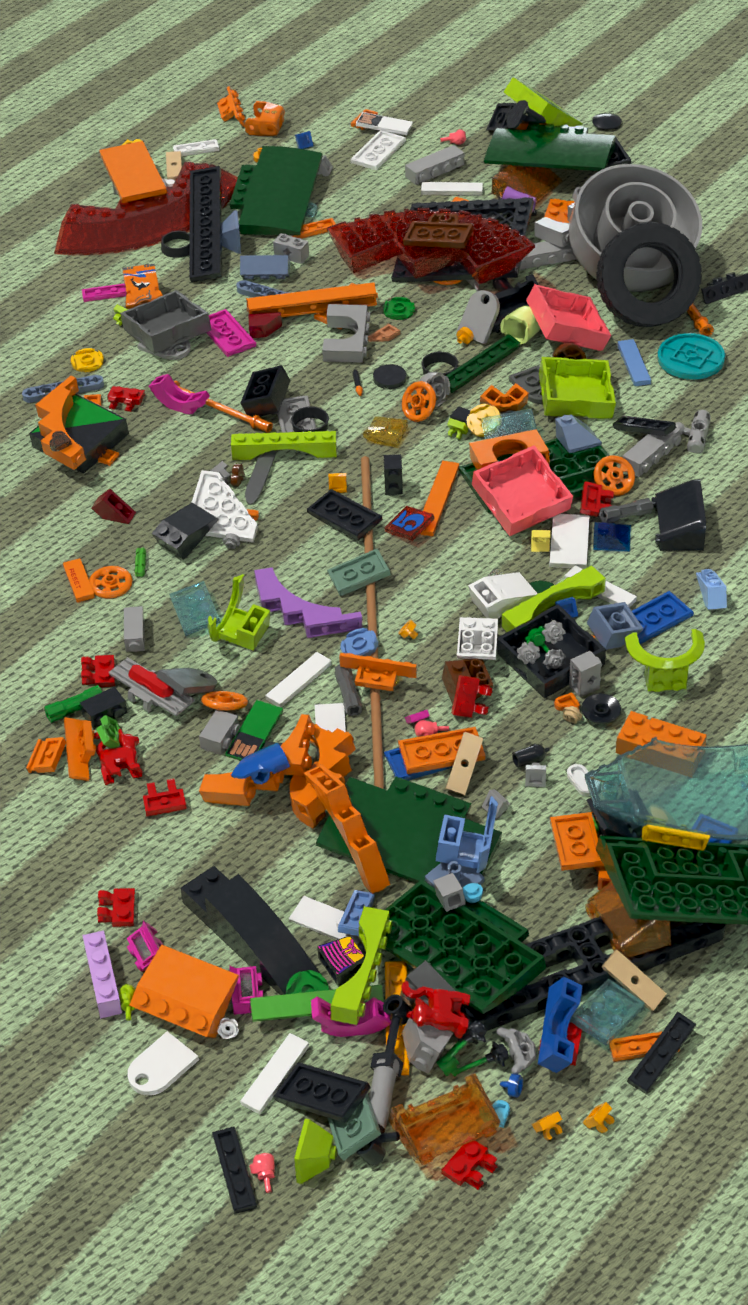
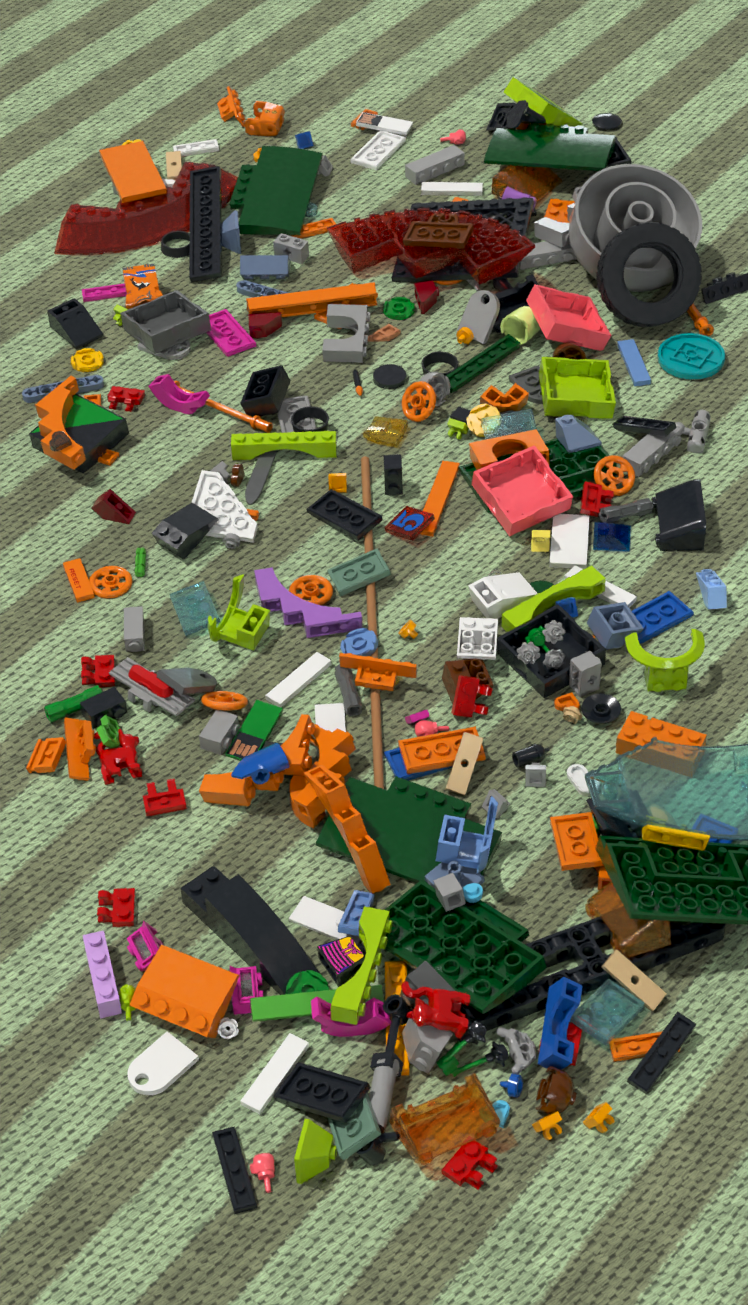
(74, 323): none -> black slope
(311, 589): none -> orange plate
(425, 295): none -> dark red slope
(557, 1089): none -> reddish brown cylinder

